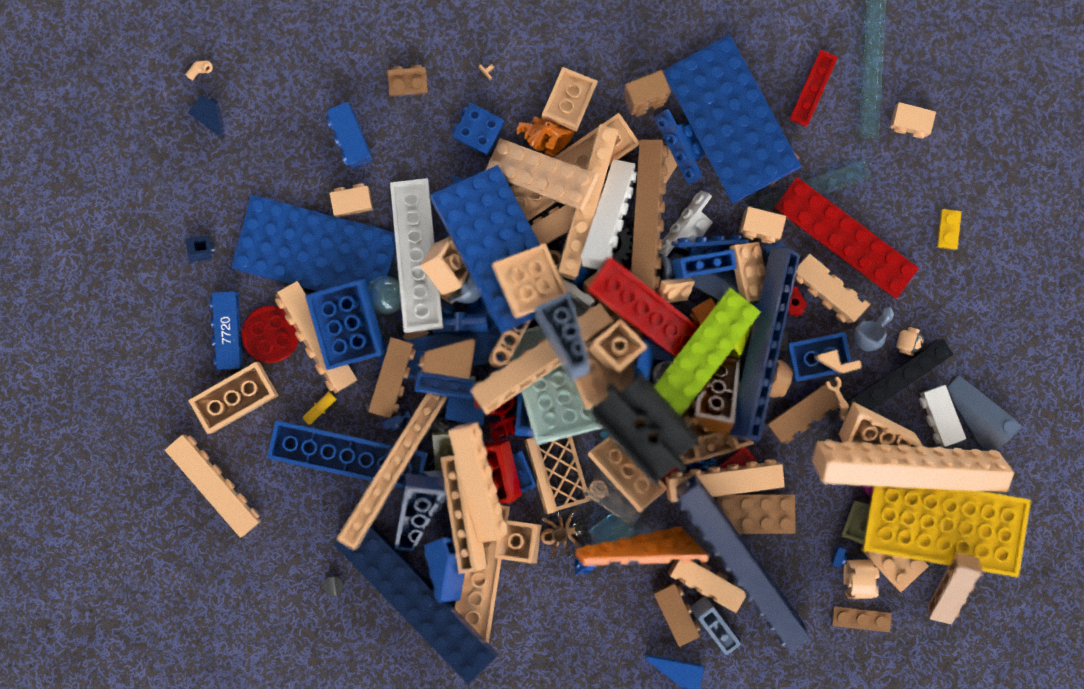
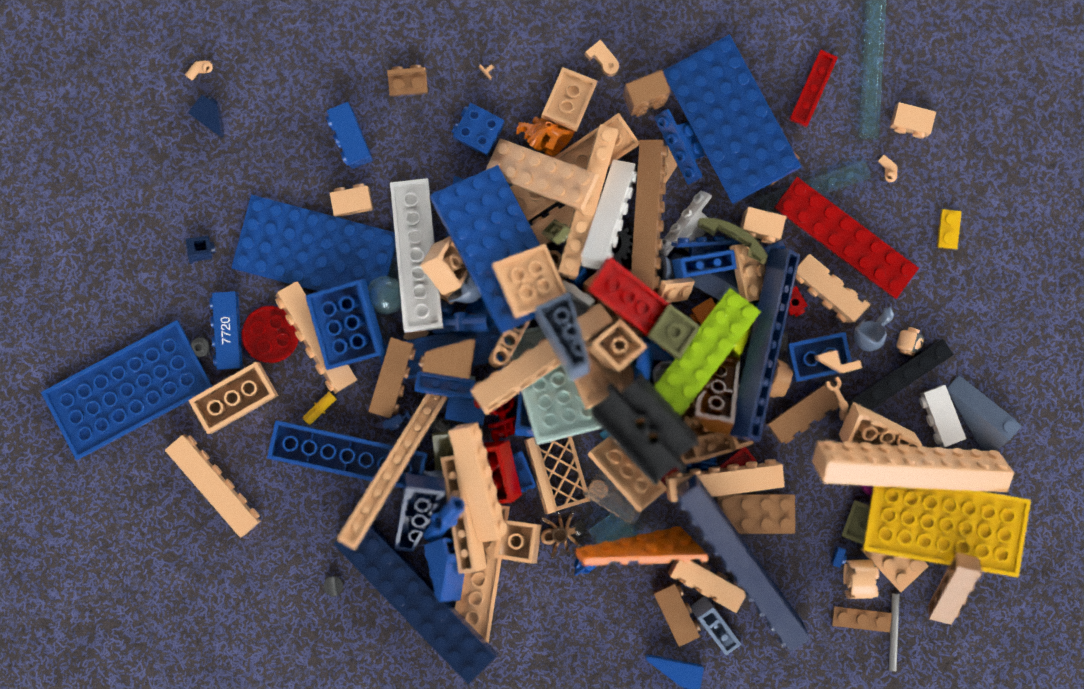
(126, 390): none -> blue plate
(201, 347): none -> dark grey plate
(444, 519): none -> blue piece
(556, 232): none -> olive plate
(604, 57): none -> light nougat leg
(673, 331): none -> olive plate
(713, 225): none -> olive slope
(890, 168): none -> light nougat arm
(894, 632): none -> light grey bar

